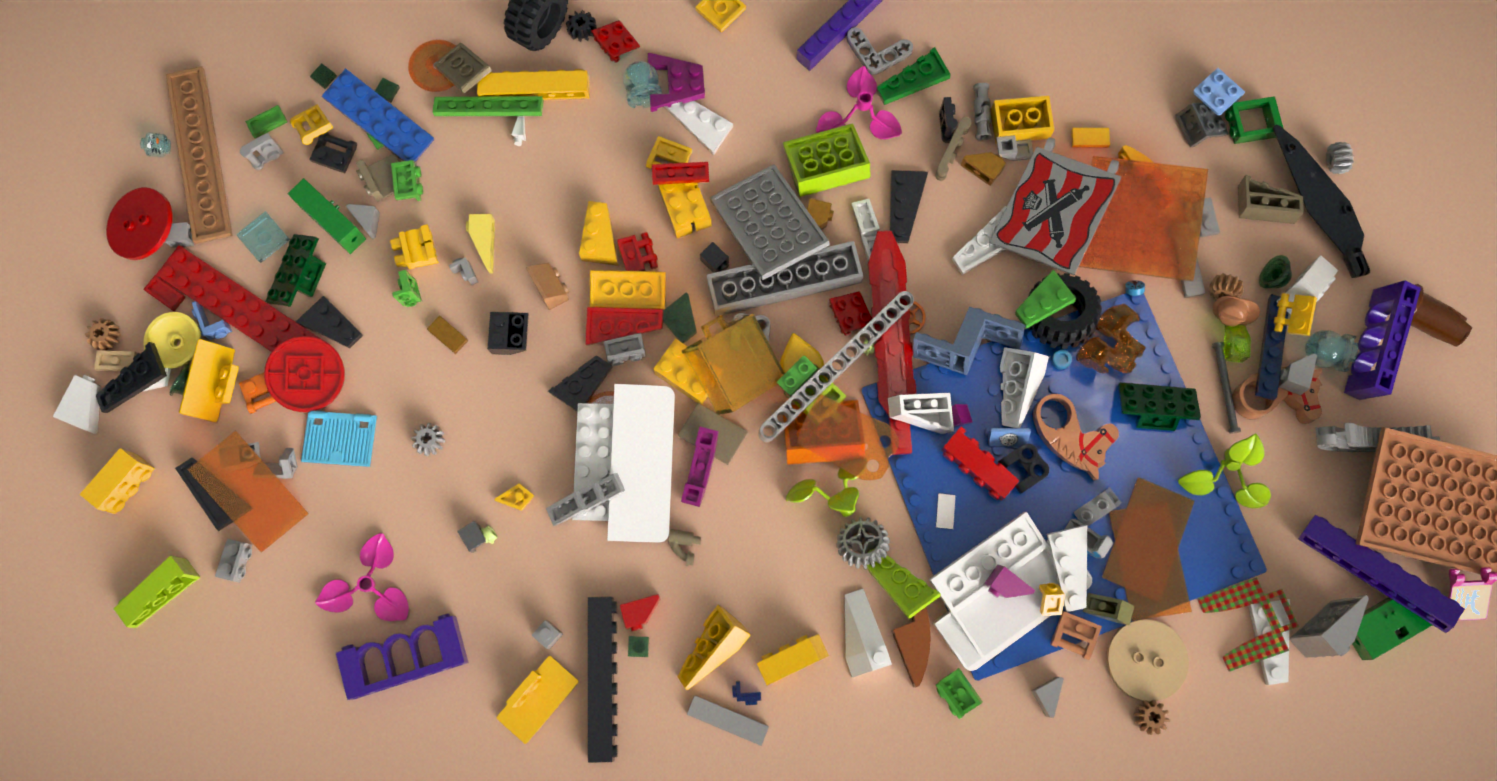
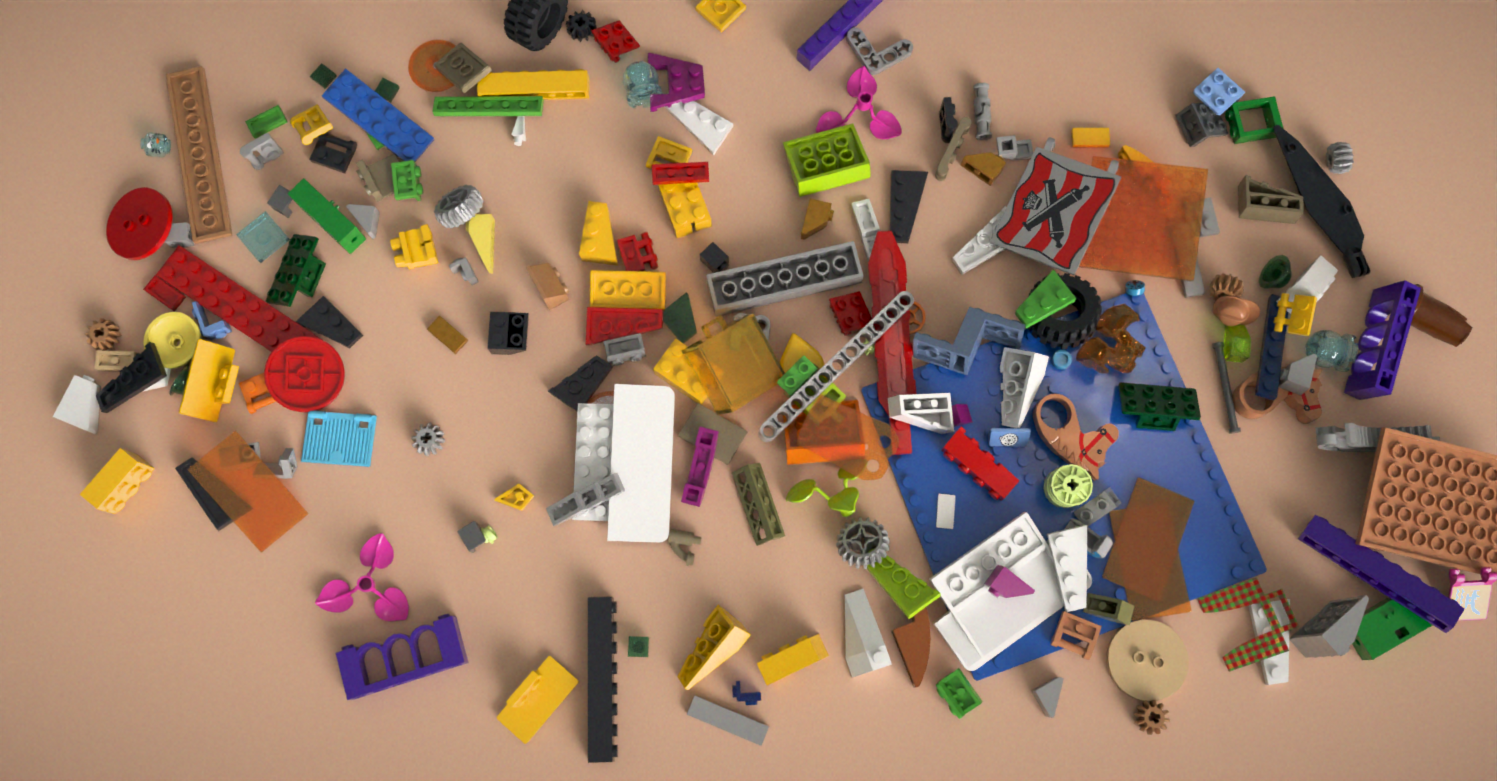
(156, 591): lime wedge -> none
(234, 560): light grey bracket -> none
(280, 201): none -> dark grey panel
(409, 292): bright green bracket -> none
(458, 206): none -> light grey gear
(547, 634): light grey brick -> none
(639, 612): red slope -> none
(761, 501): none -> olive fence
(769, 221): light grey plate -> none
(922, 74): green wing -> none
(1023, 117): yellow brick -> none
(1028, 465): black piece -> none
(1052, 599): yellow bracket -> none
(1062, 496): none -> yellowish green wheel
(1247, 451): lime plant -> none

